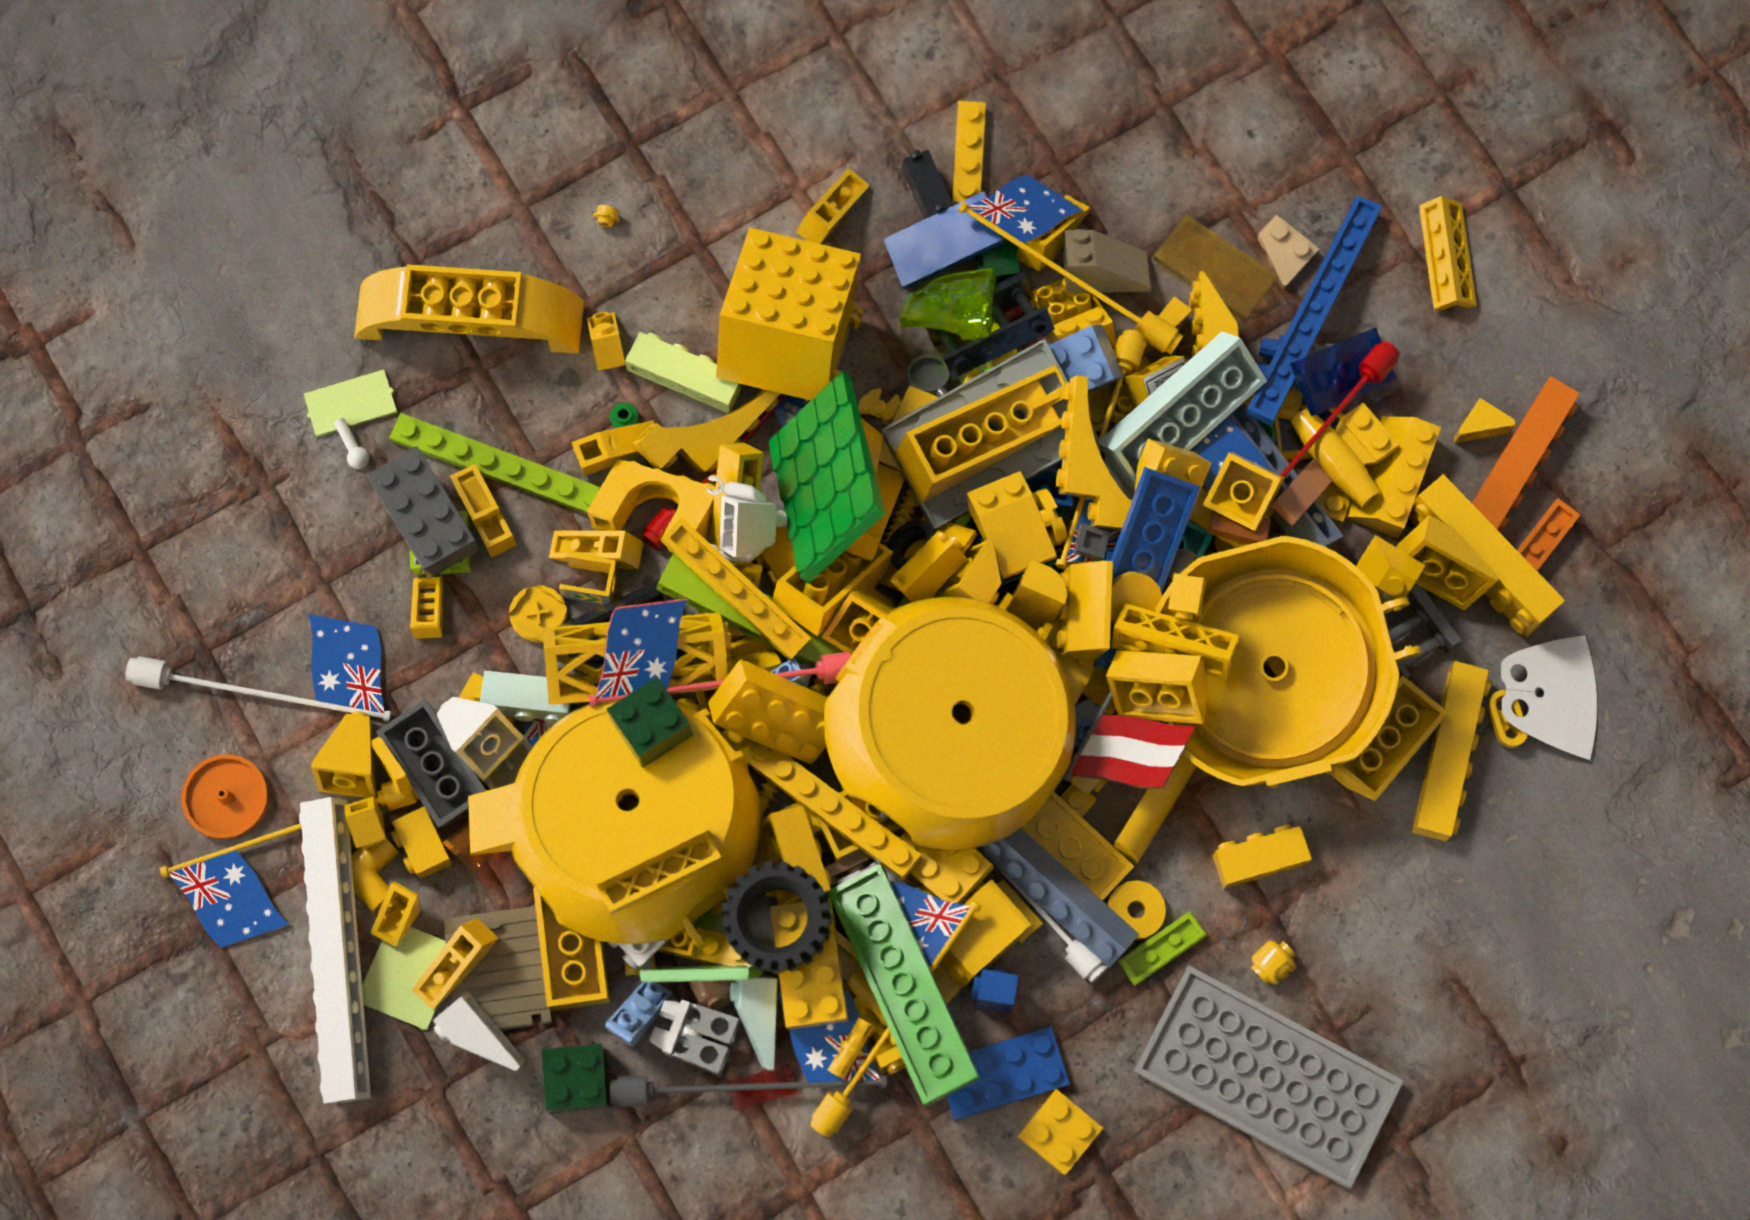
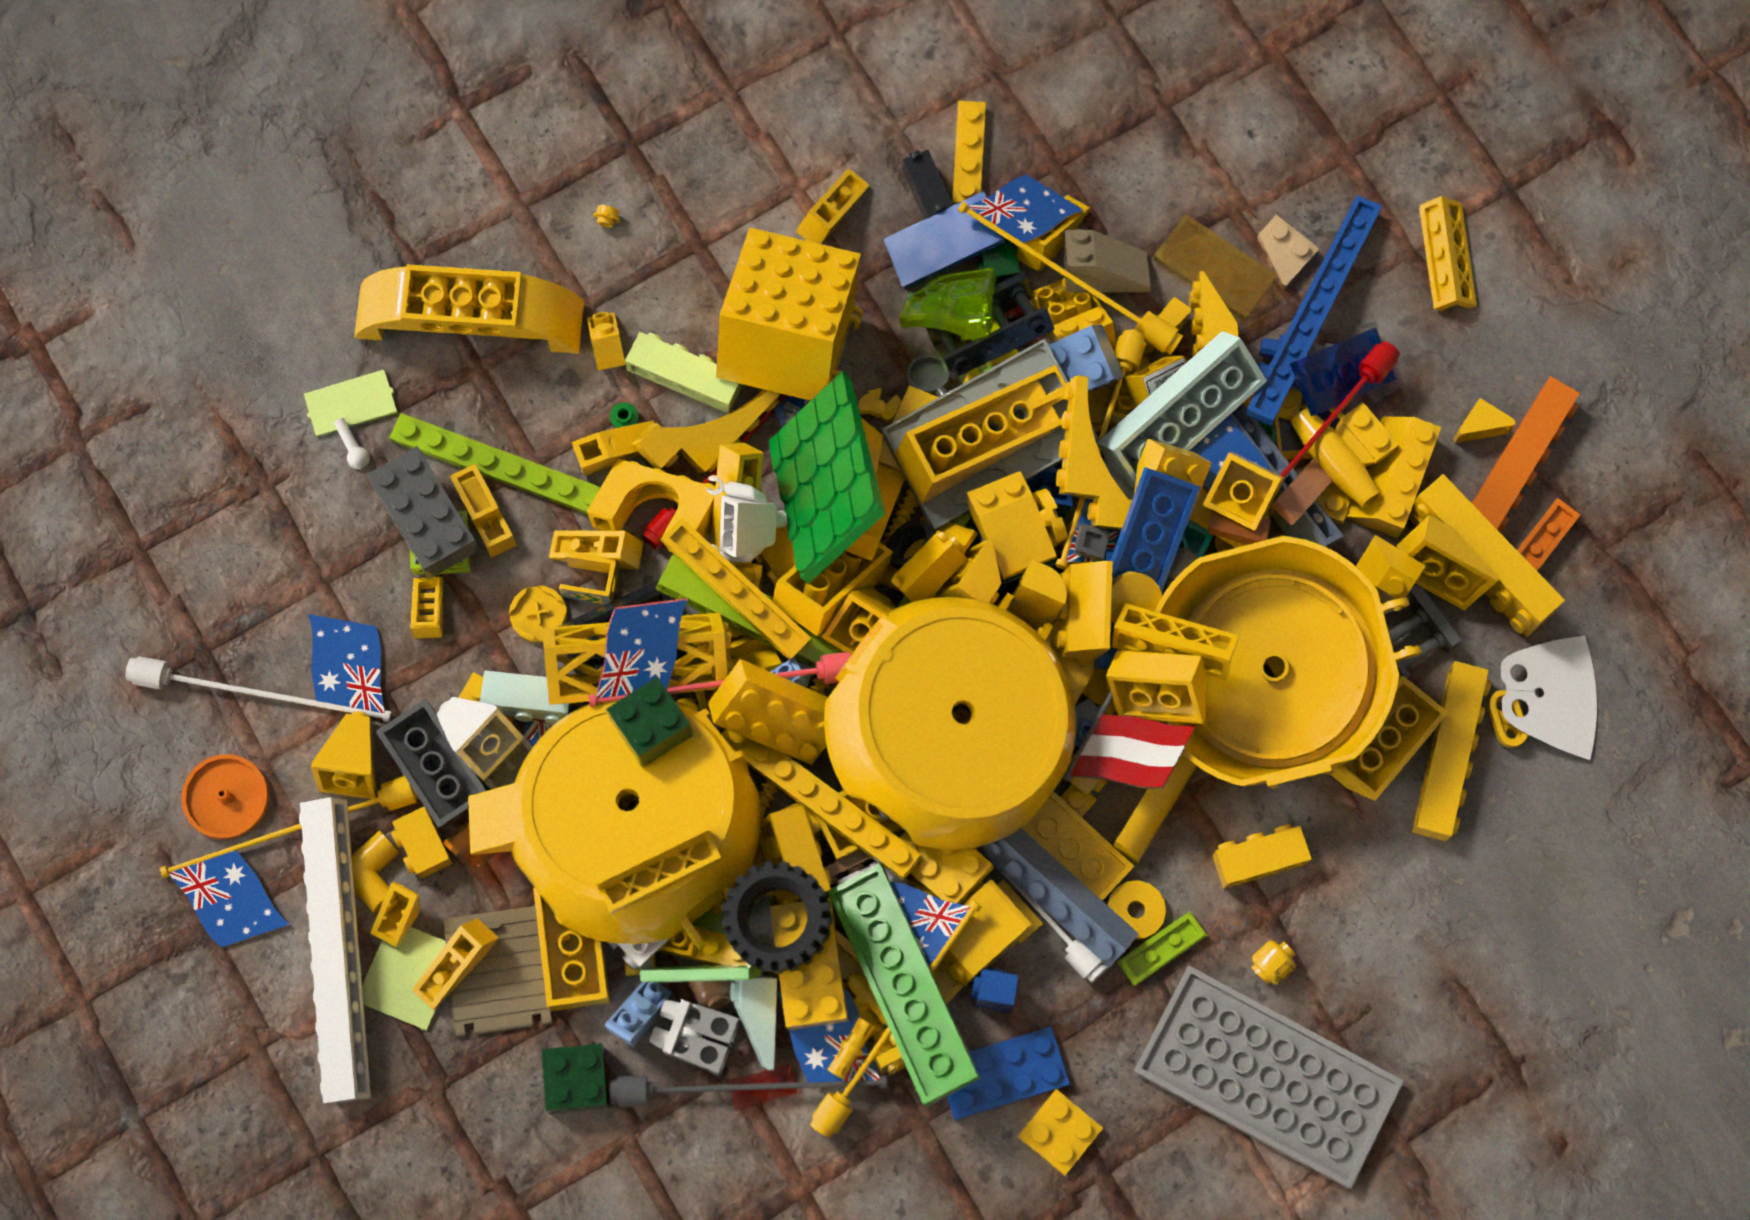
(365, 822): yellow slope -> none
(391, 766): yellow tile -> none
(473, 1030): white slope -> none
(1187, 596): yellow brick -> none

